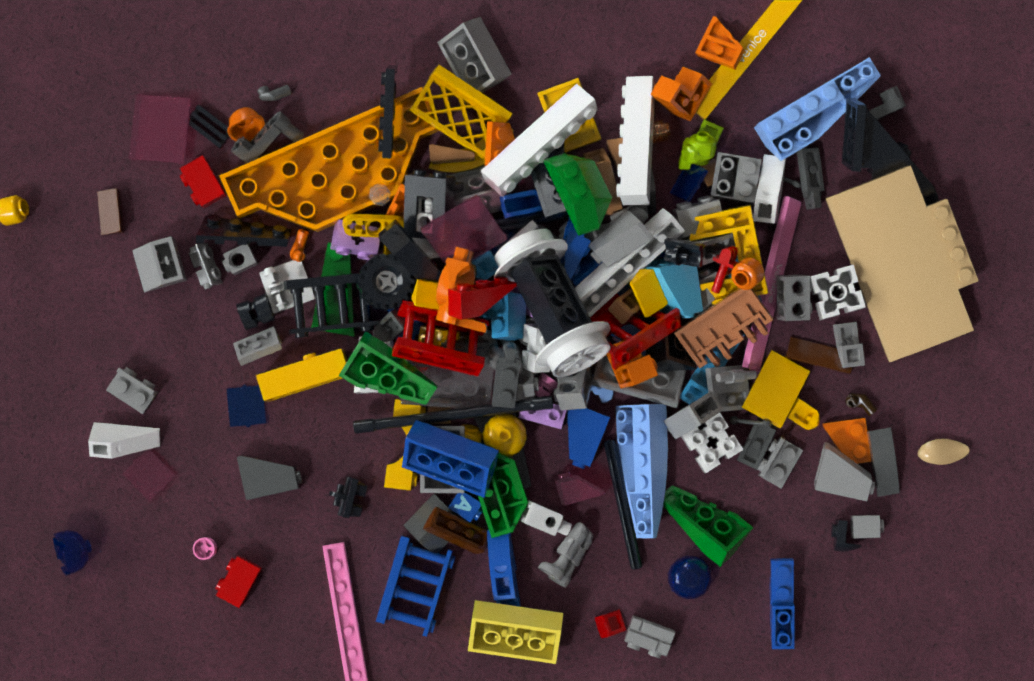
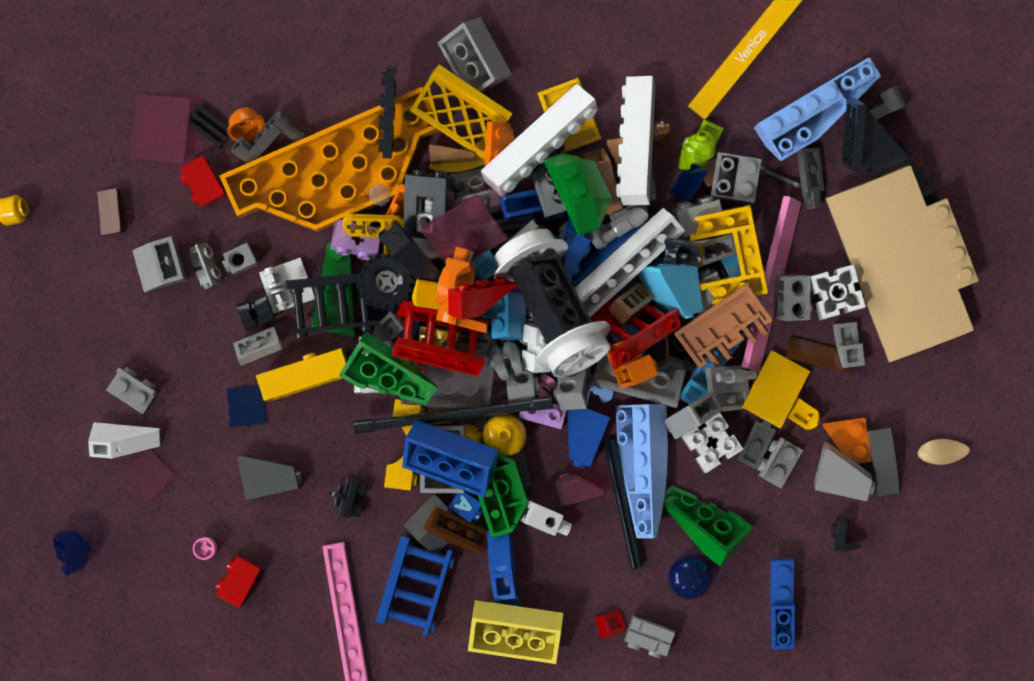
(242, 232): black wing -> none
(274, 95): dark grey arm -> none
(297, 250): orange arm -> none
(506, 379): dark grey hinge -> none
(571, 554): light grey piece -> none
(620, 239): light grey slope -> none
(648, 292): yellow slope -> none
(682, 95): orange brick -> none
(720, 46): orange wing -> none
(727, 261): red arm -> none
(734, 420): dark grey hinge -> none
(747, 273): orange head -> none
(769, 190): white slope -> none
(861, 400): dark brown arm -> none
(866, 526): light grey brick -> none

